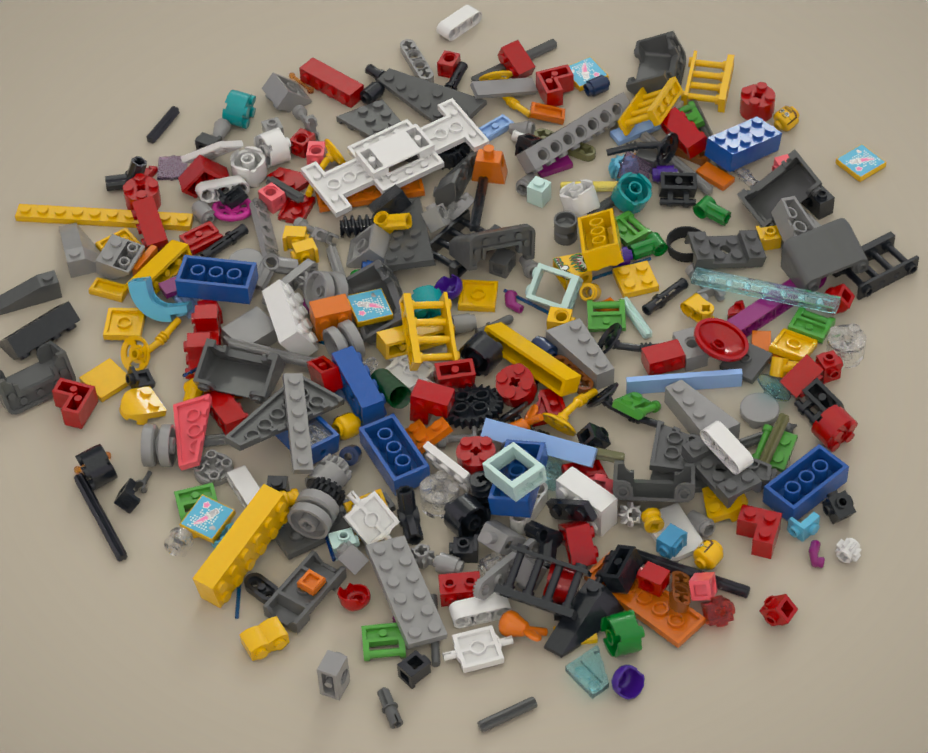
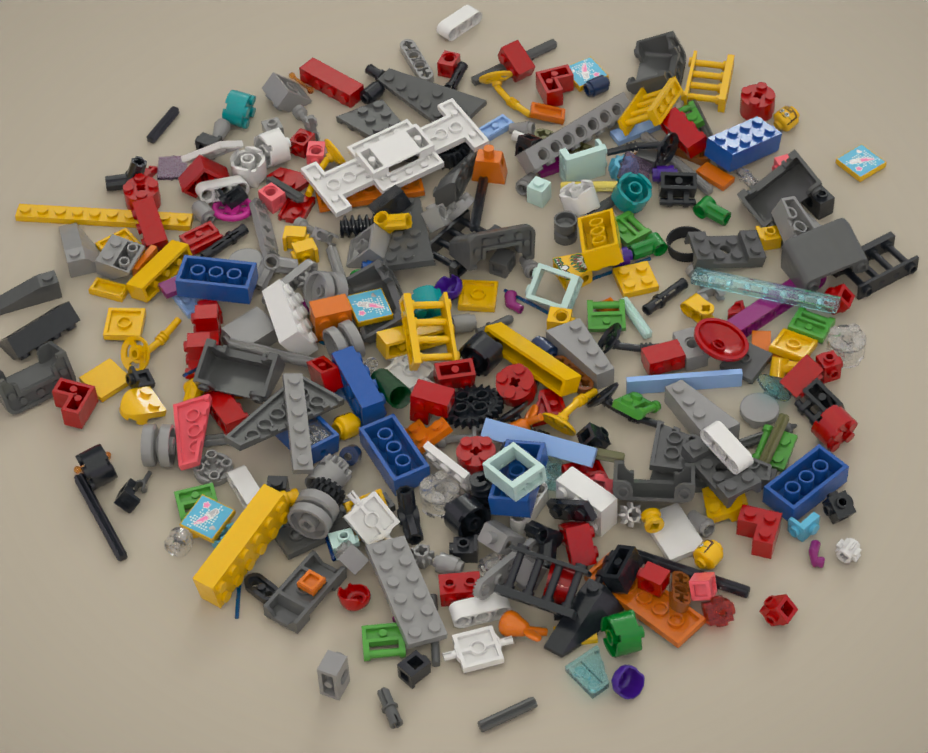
(151, 305): medium azure arch -> none
(264, 638): yellow brick -> none
(503, 88): light grey tile -> none
(583, 164): none -> light aqua panel
(584, 291): yellow brick -> none
(671, 541): dark azure window -> none

